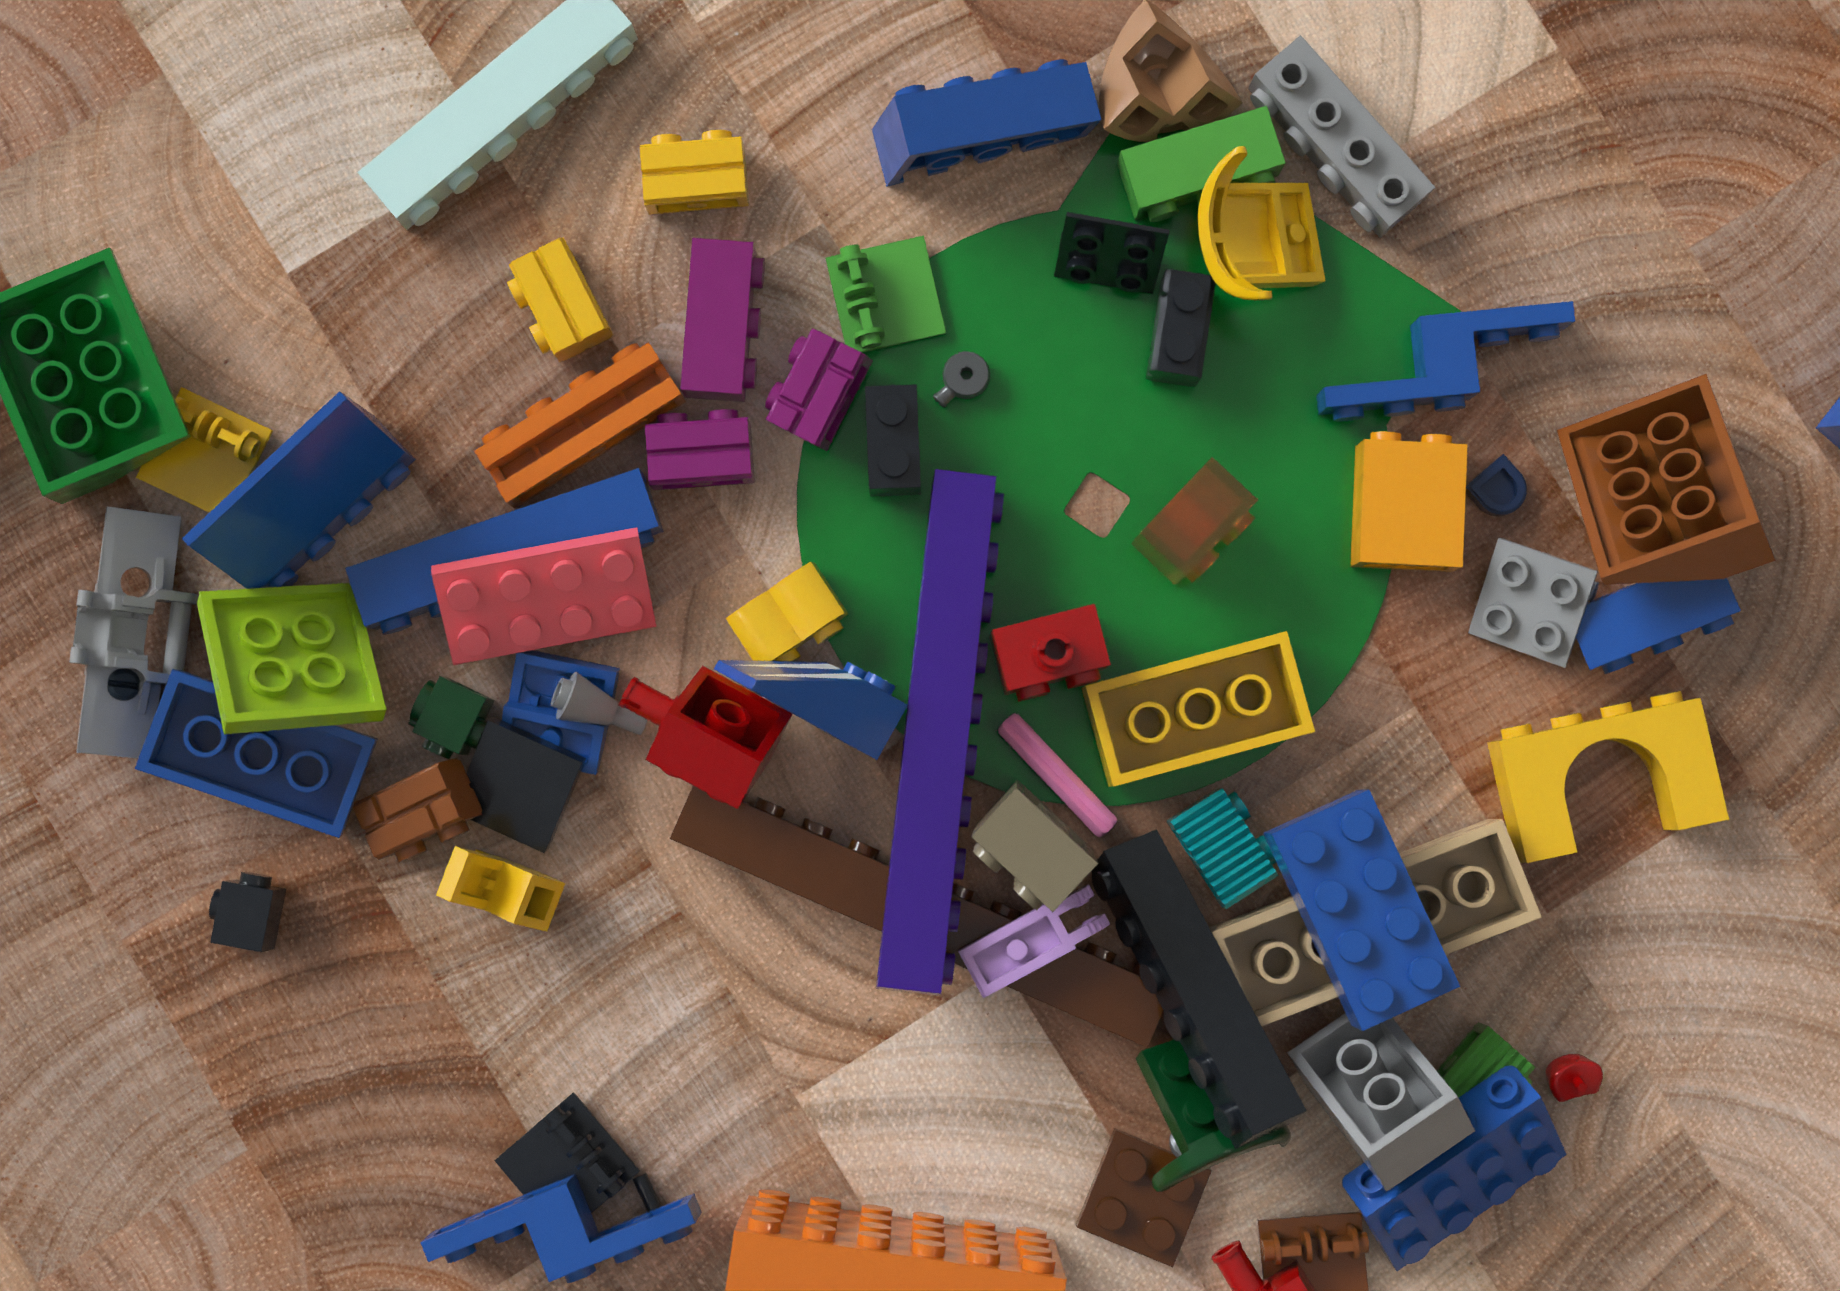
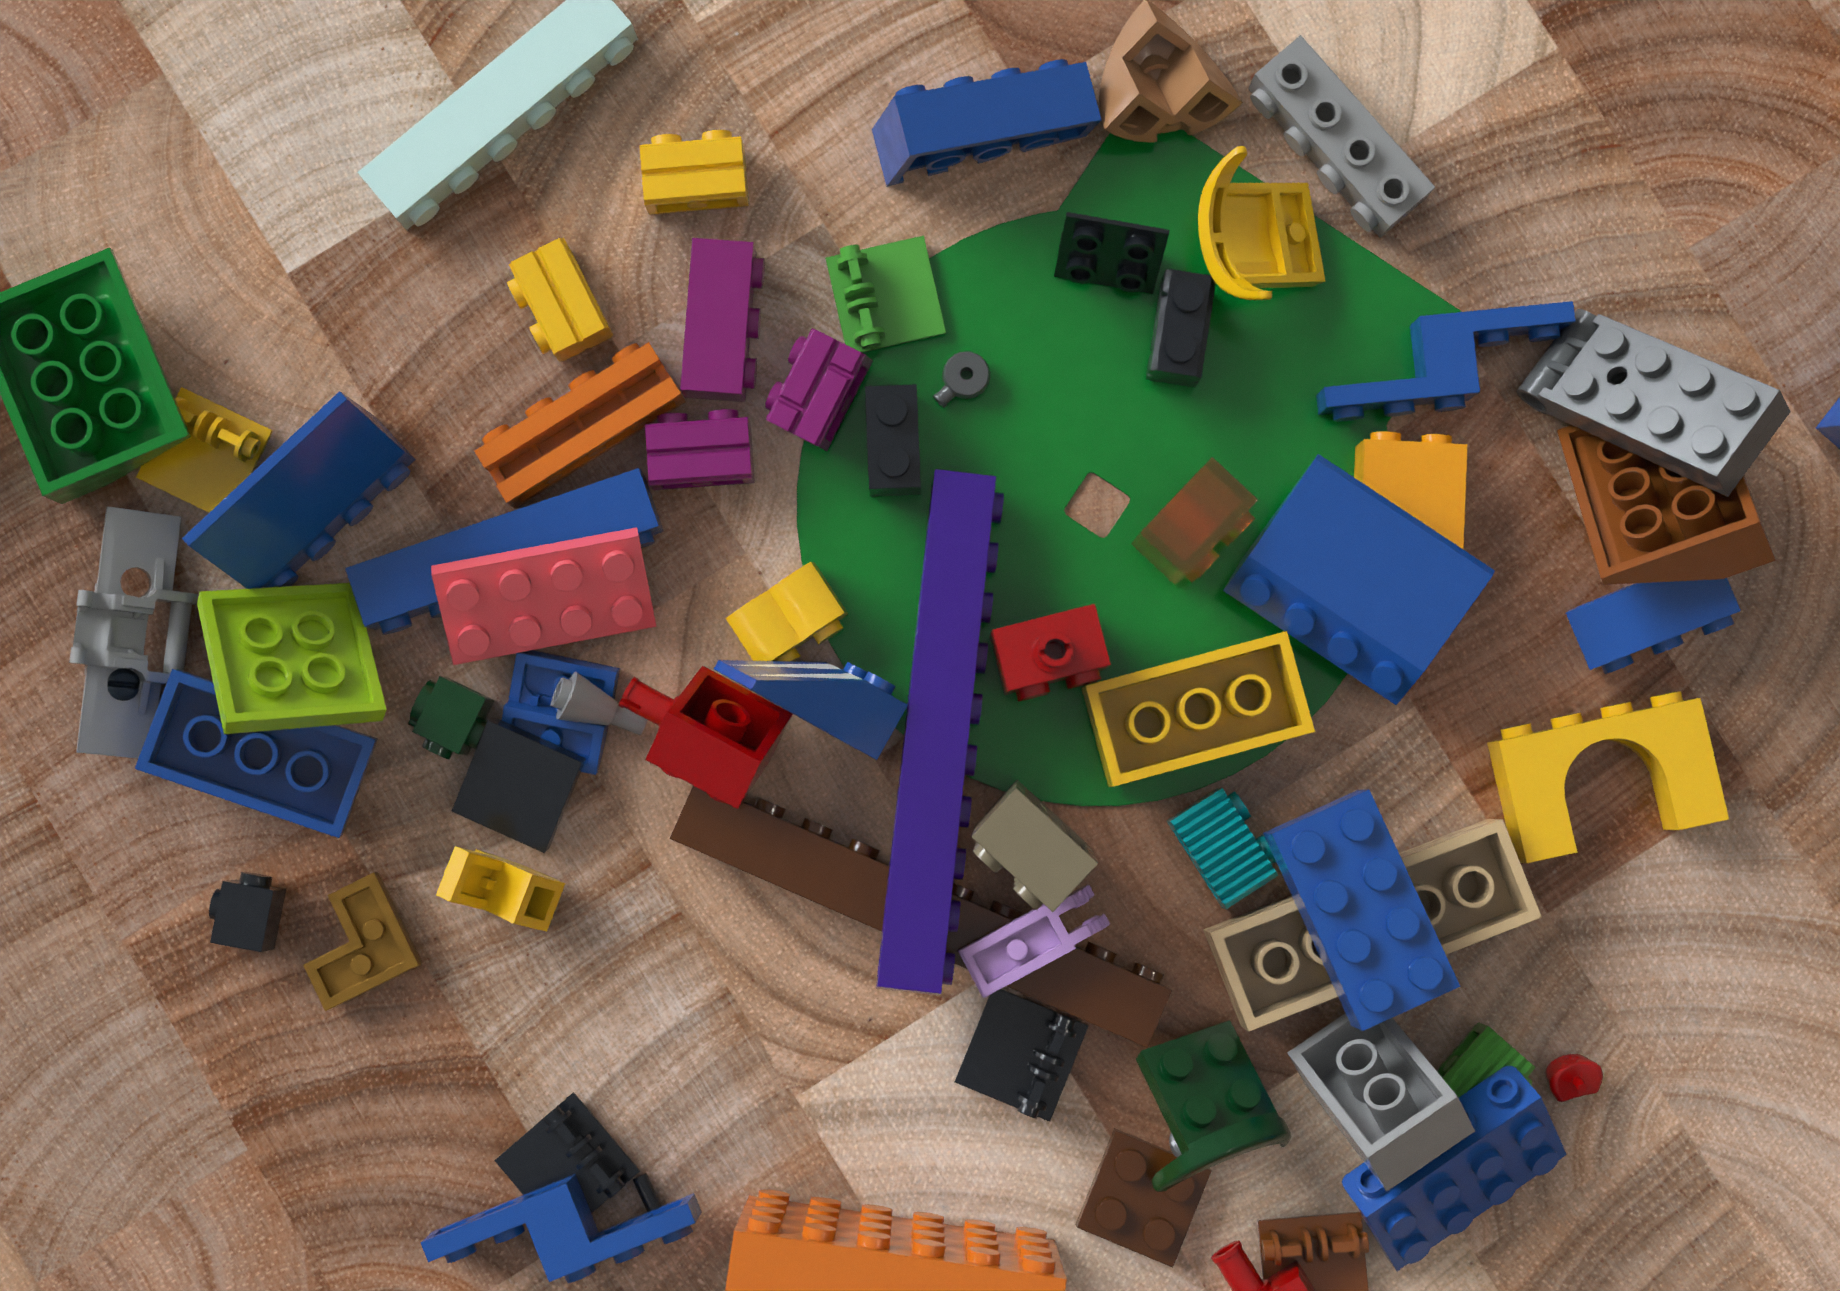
(376, 946): none -> pearl gold plate
(418, 809): dark orange brick -> none
(1021, 1054): none -> black hinge
(1057, 775): bright pink axle -> none
(1176, 167): bright green brick -> none
(1196, 990): black brick -> none
(1358, 580): none -> blue slope
(1498, 488): dark blue tile -> none
(1533, 602): light grey hinge -> none
(1655, 400): none -> hinge

